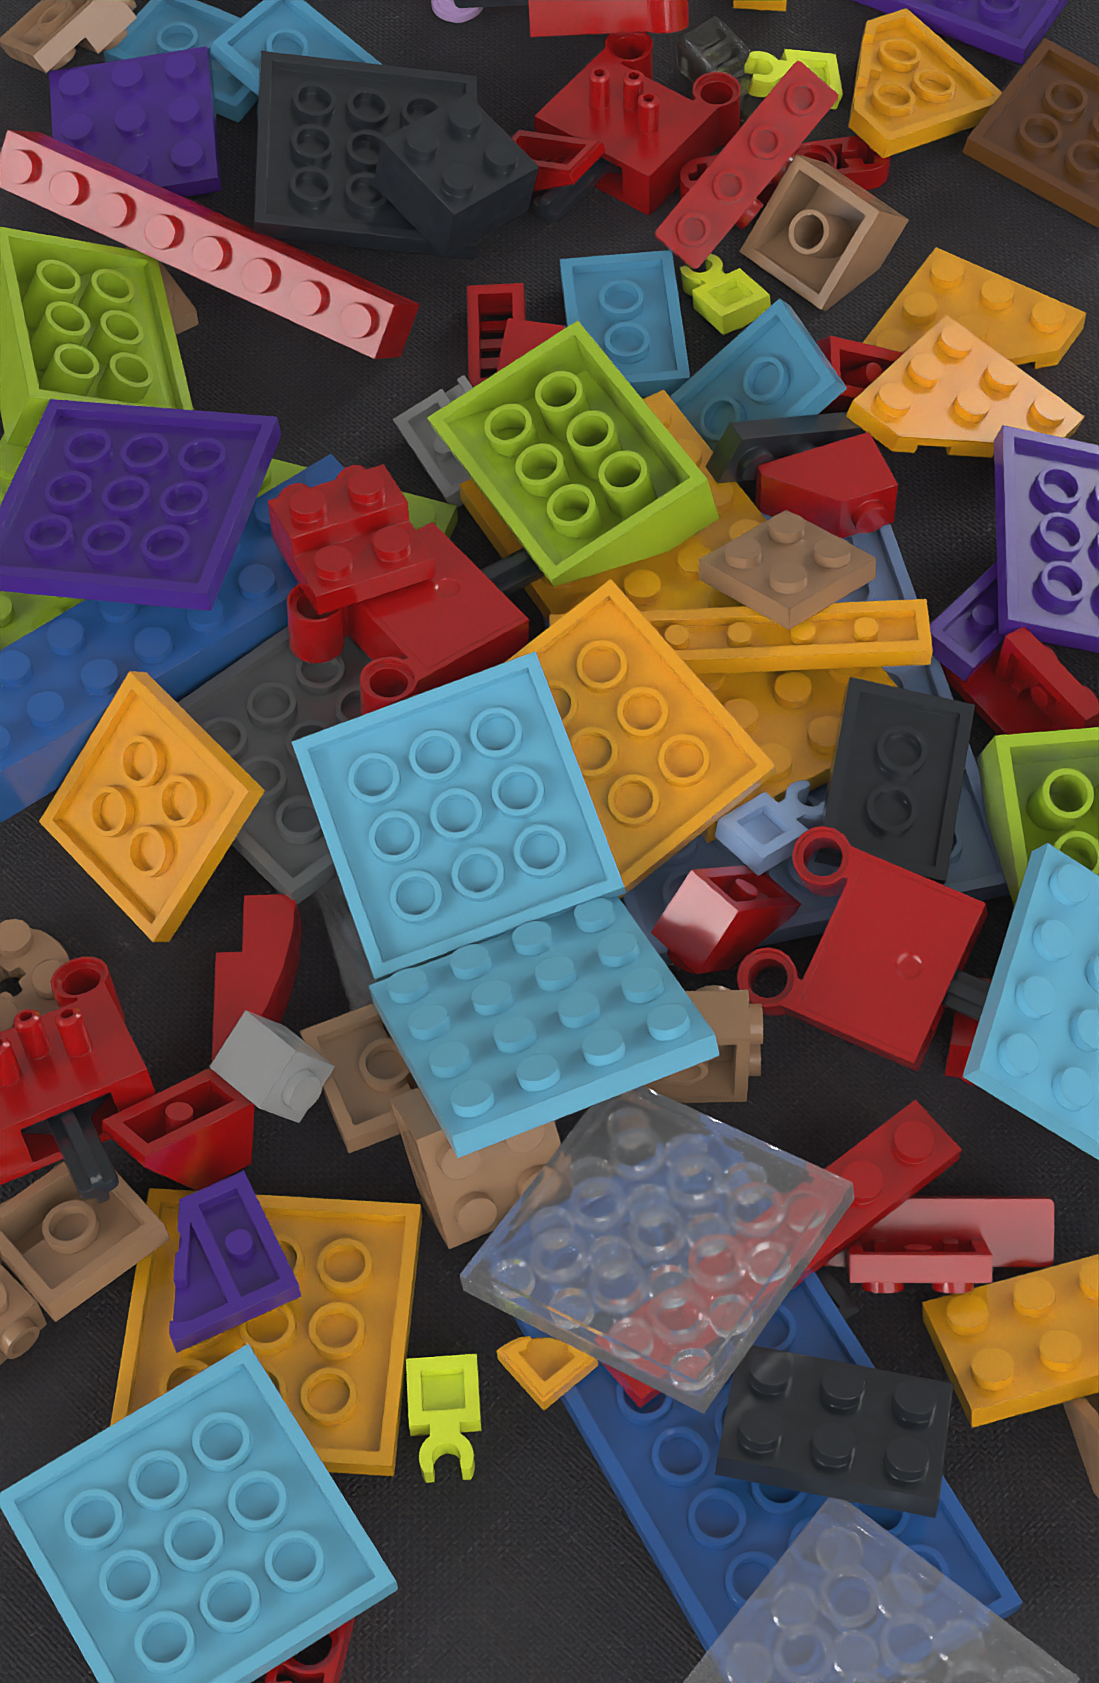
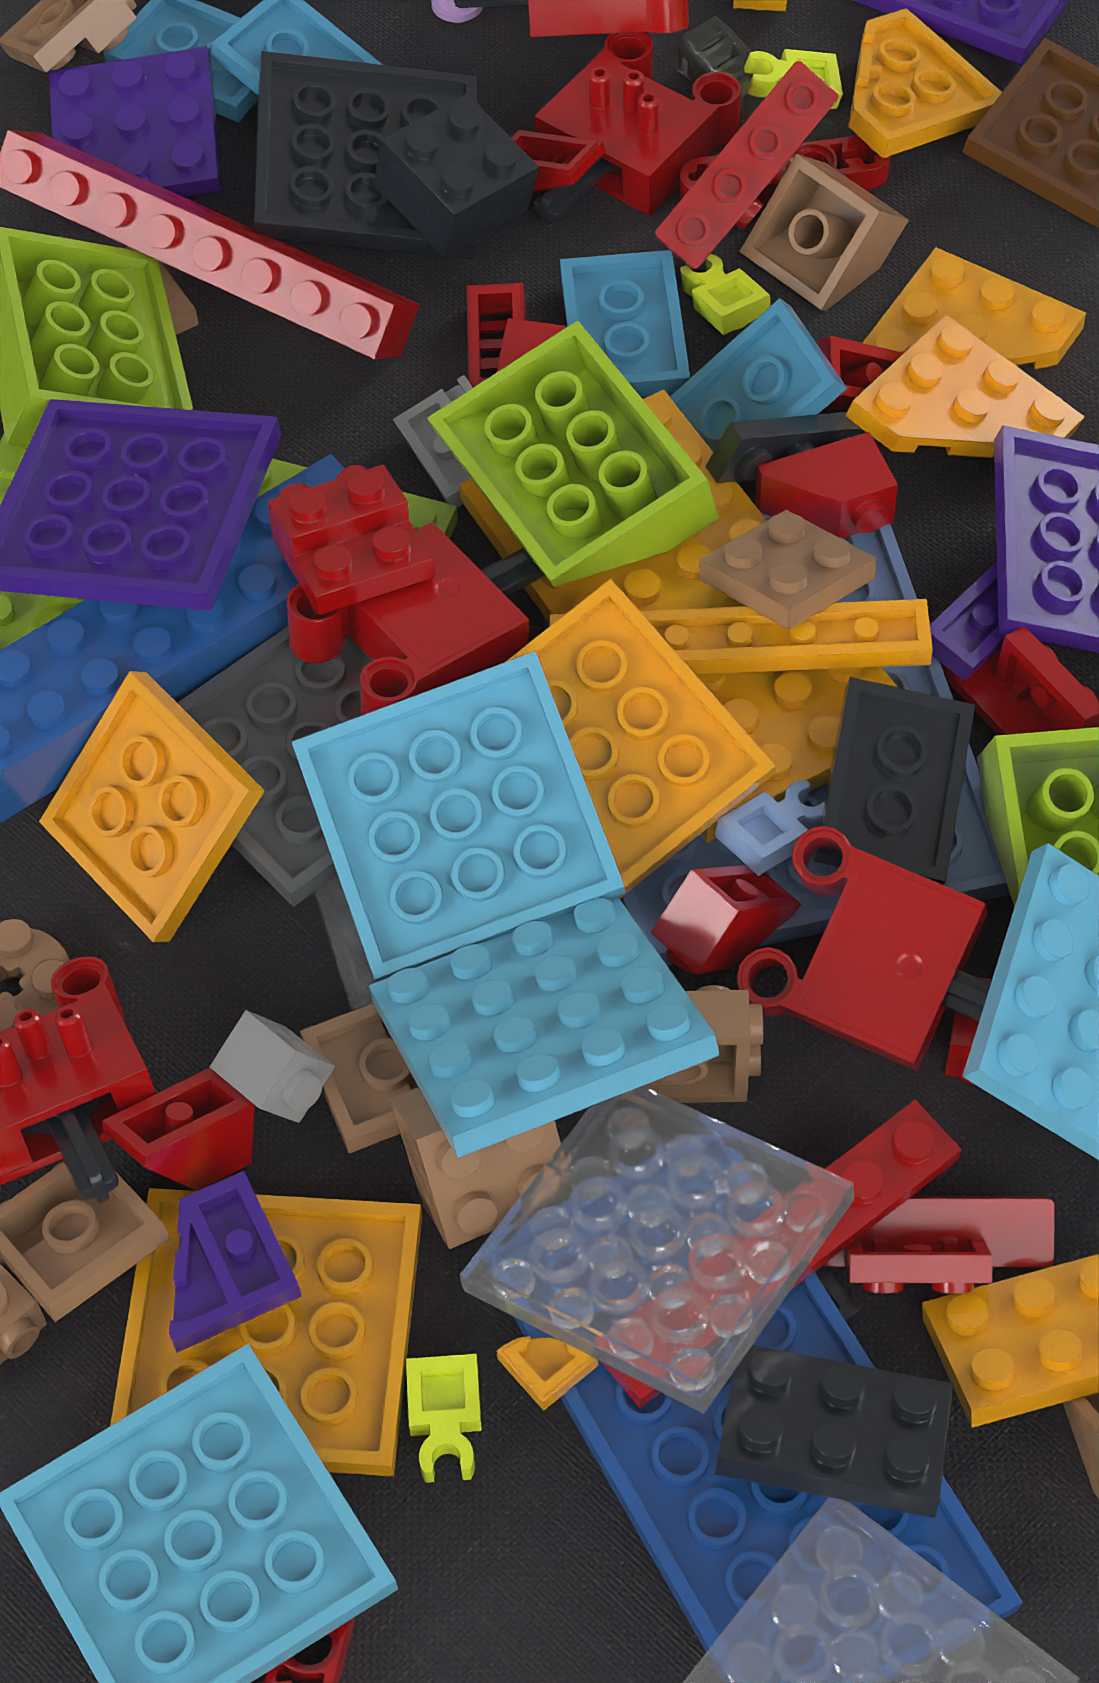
(264, 971): red slope -> none

